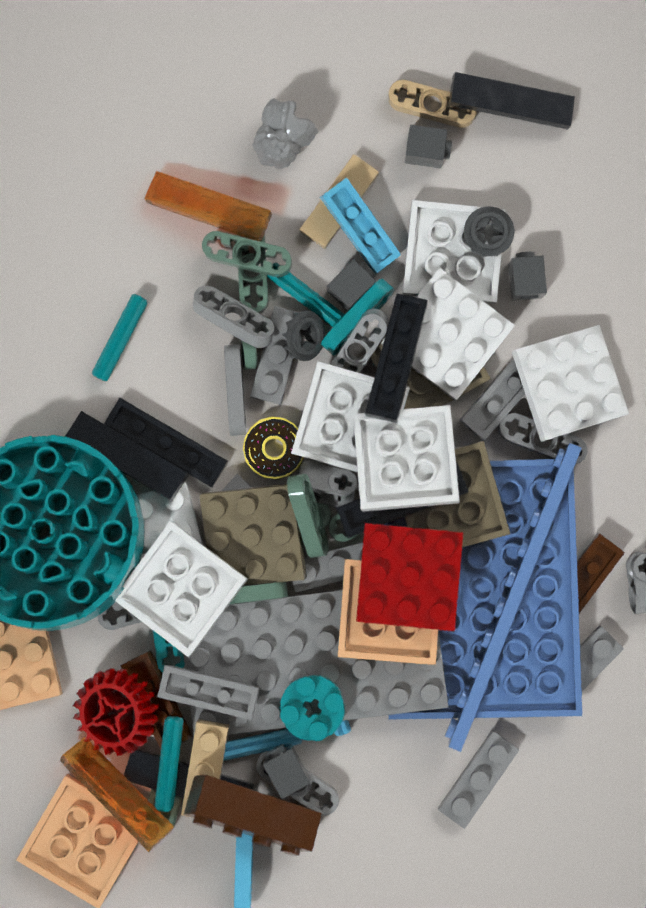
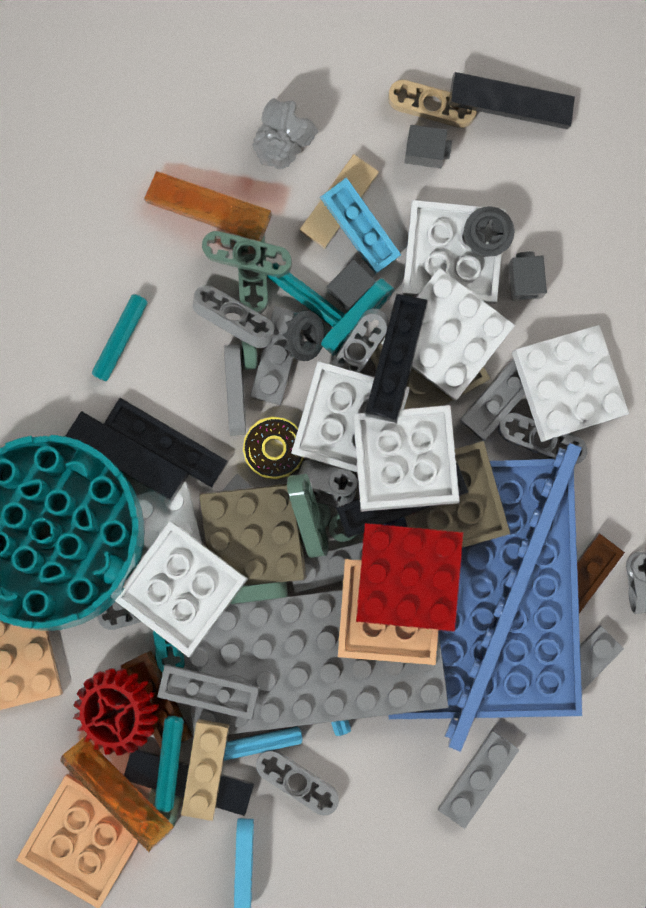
(253, 814): reddish brown brick -> none
(286, 770): dark grey brick -> none
(330, 702): teal plate -> none

